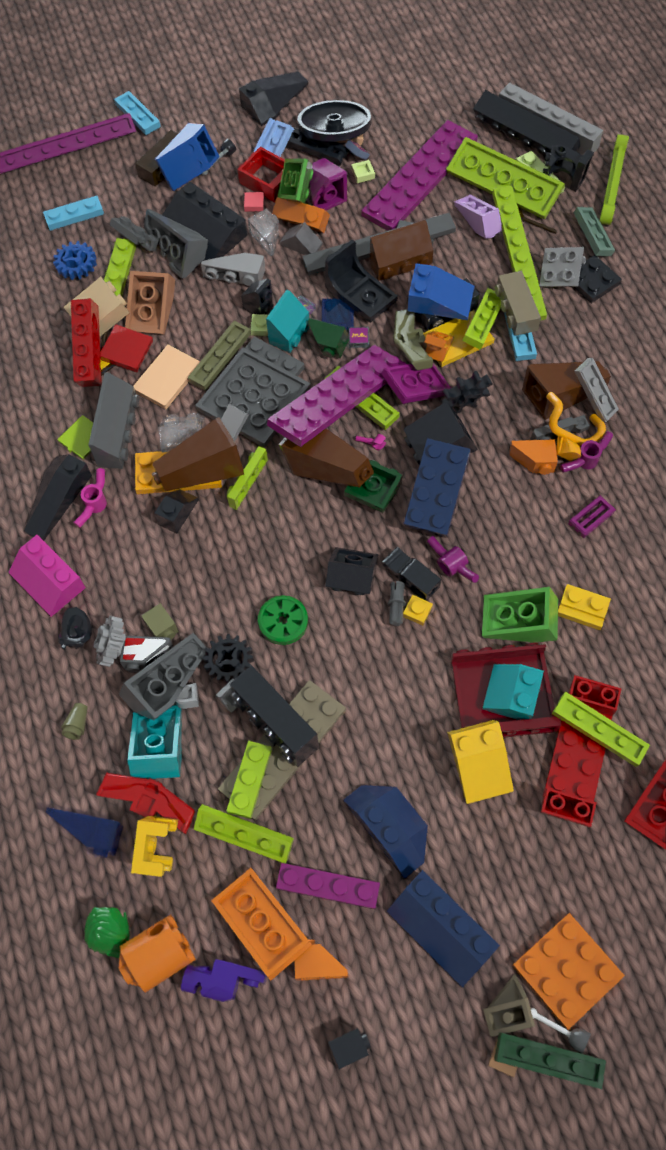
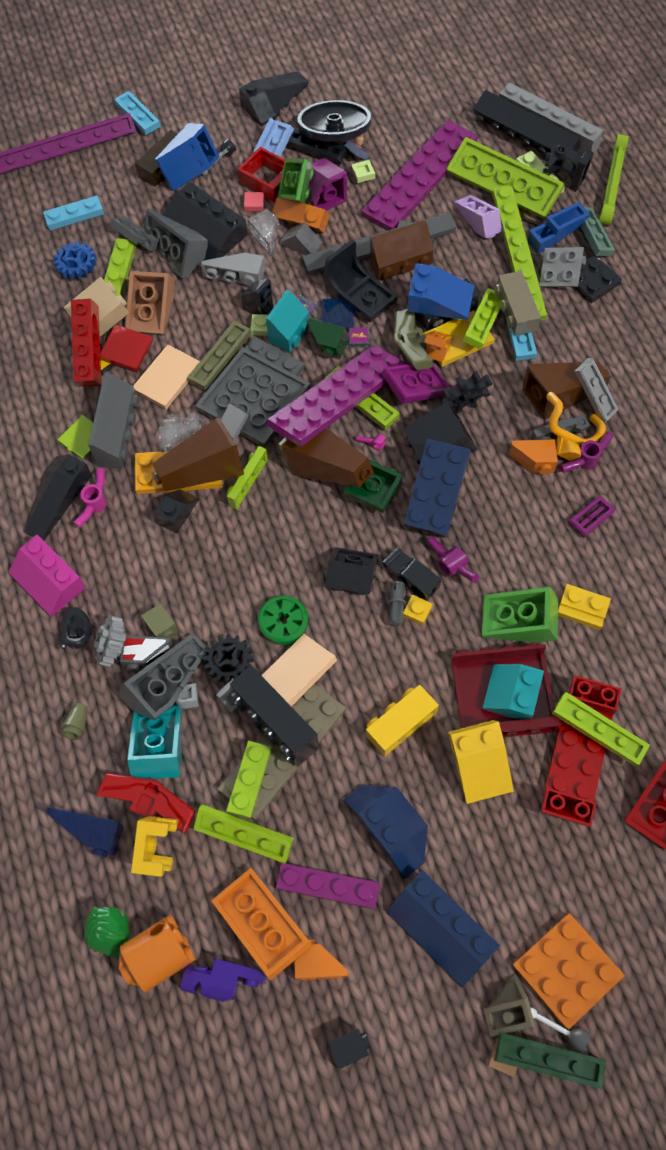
(299, 668): none -> light nougat tile
(401, 720): none -> yellow brick
(557, 227): none -> blue slope

